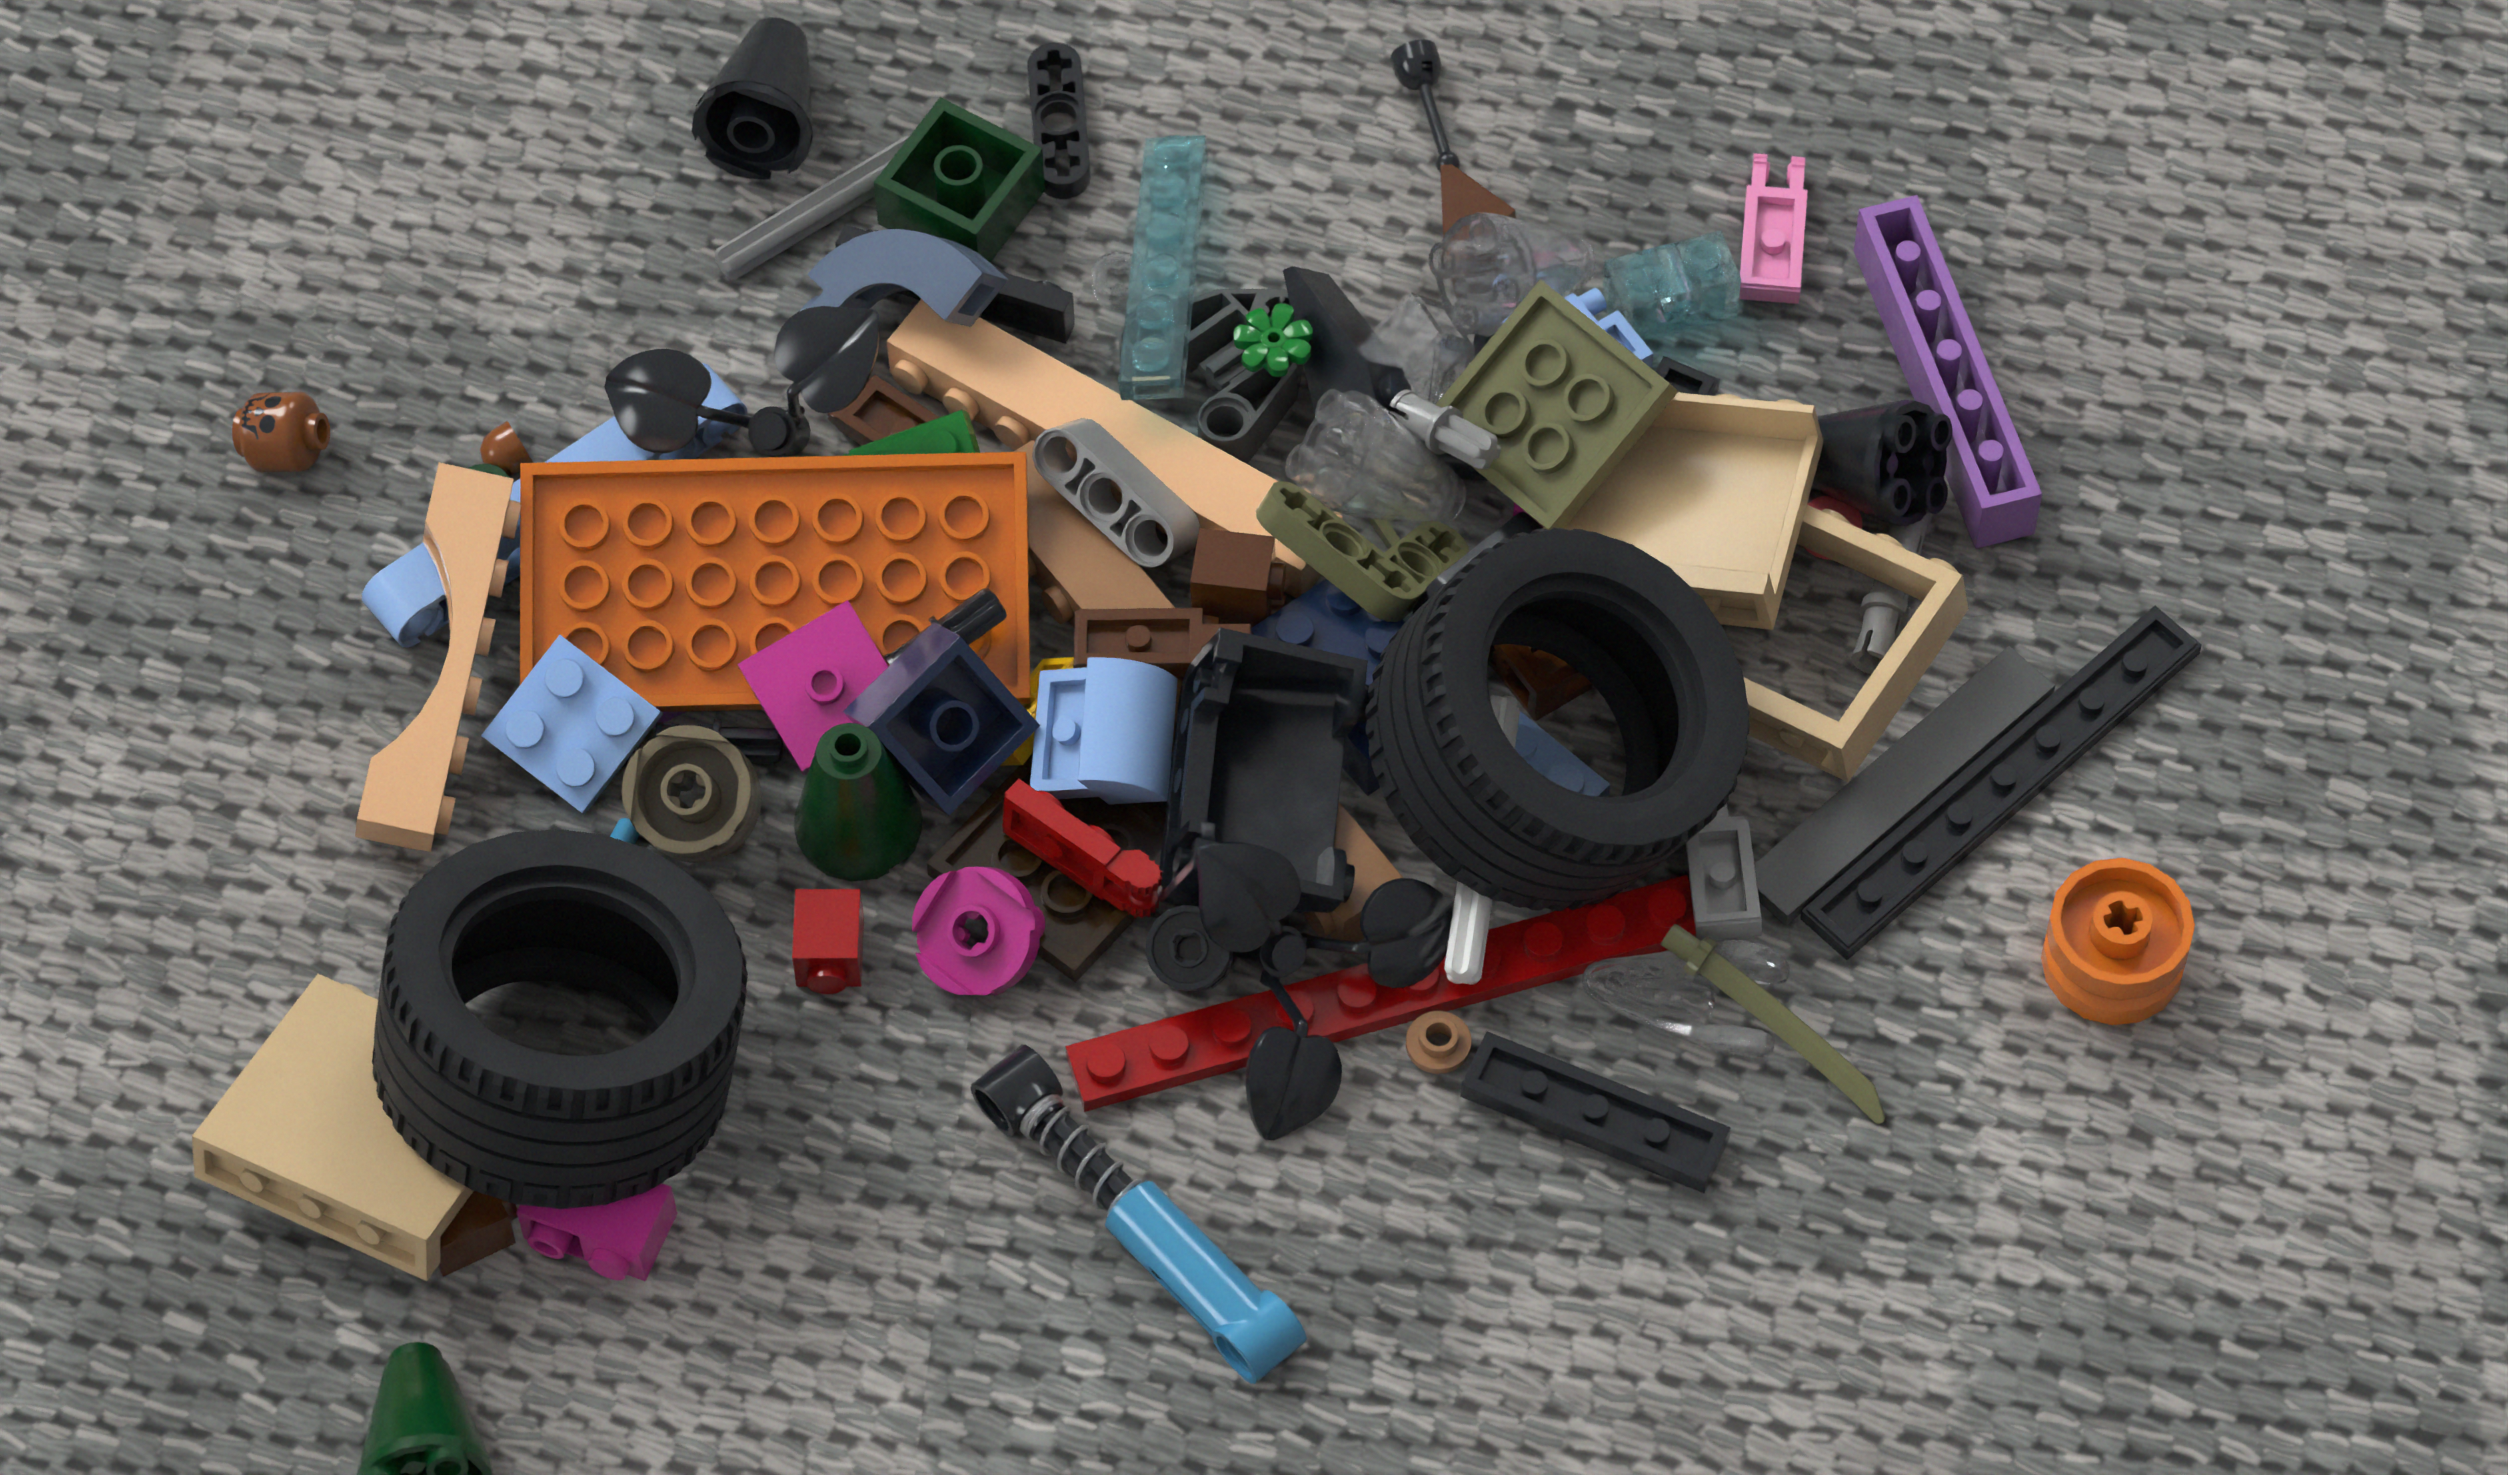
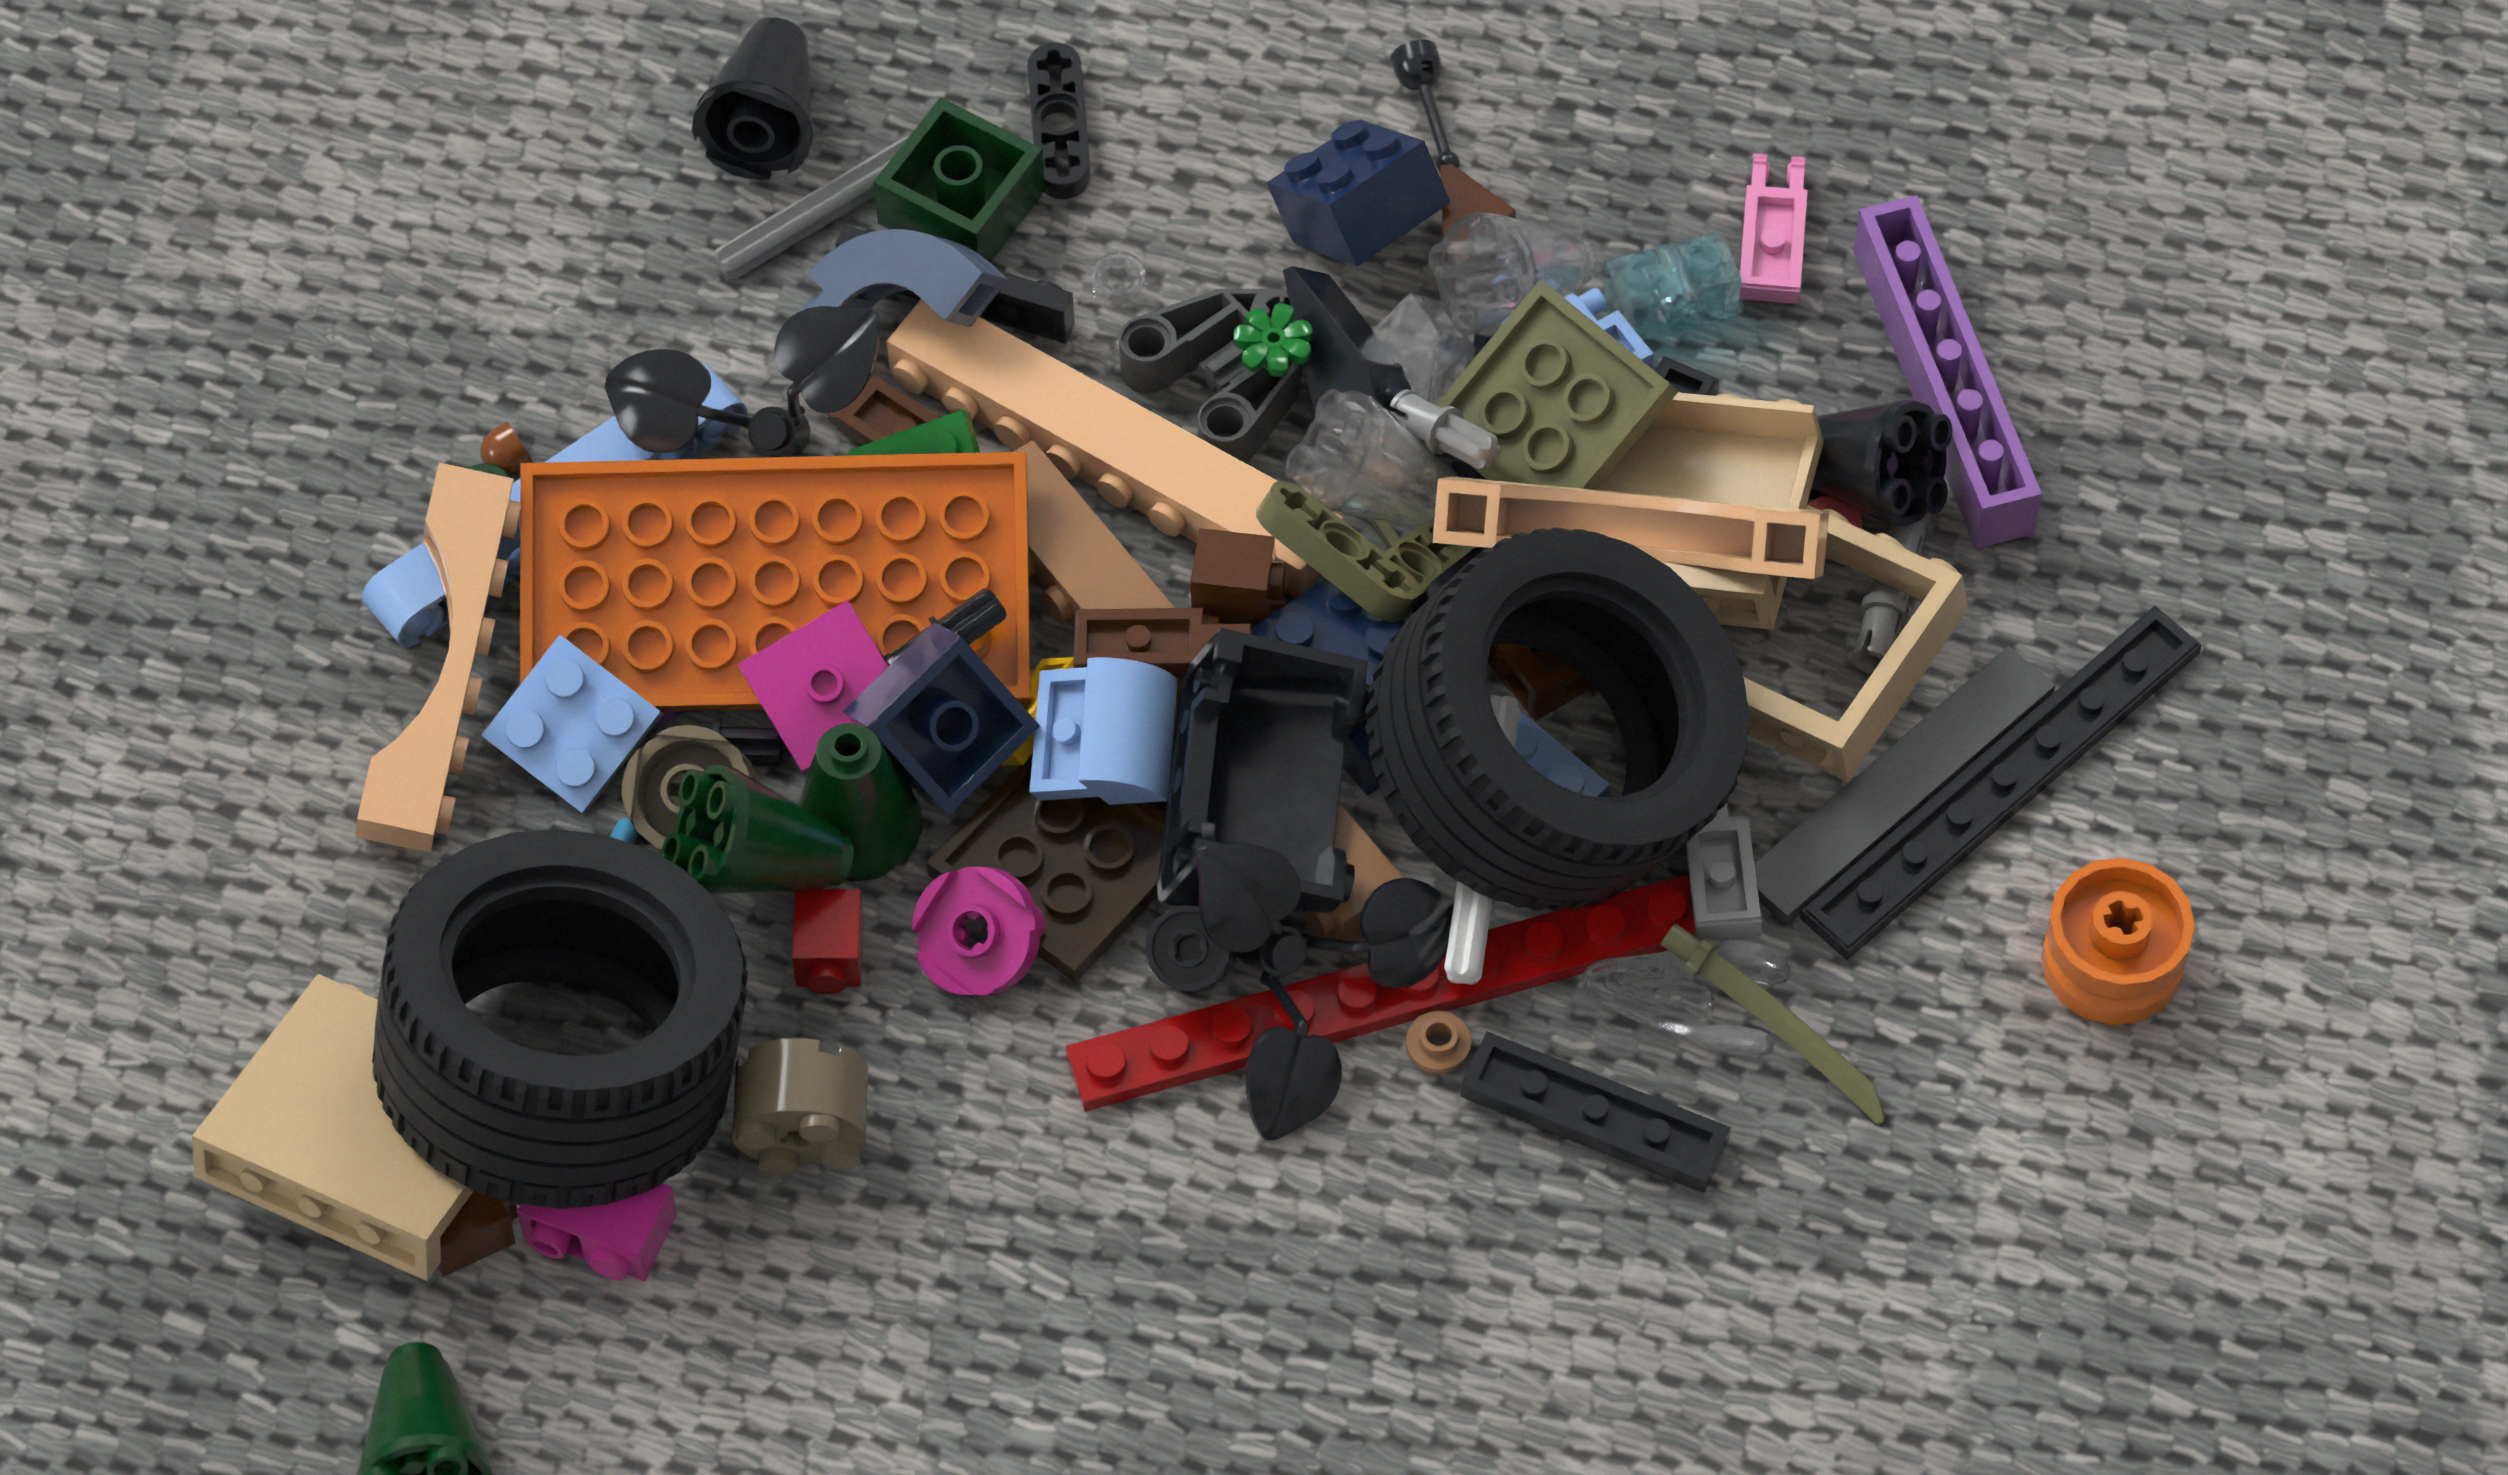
(280, 431): dark orange head -> none
(750, 838): none -> dark green cone
(800, 1106): none -> dark tan brick
(1081, 850): red hinge -> none
(1143, 494): light grey beam -> none
(1163, 268): clear light blue plate -> none
(1246, 1324): dark azure piece -> none
(1358, 191): none -> dark blue brick
(1667, 528): none -> light nougat arch

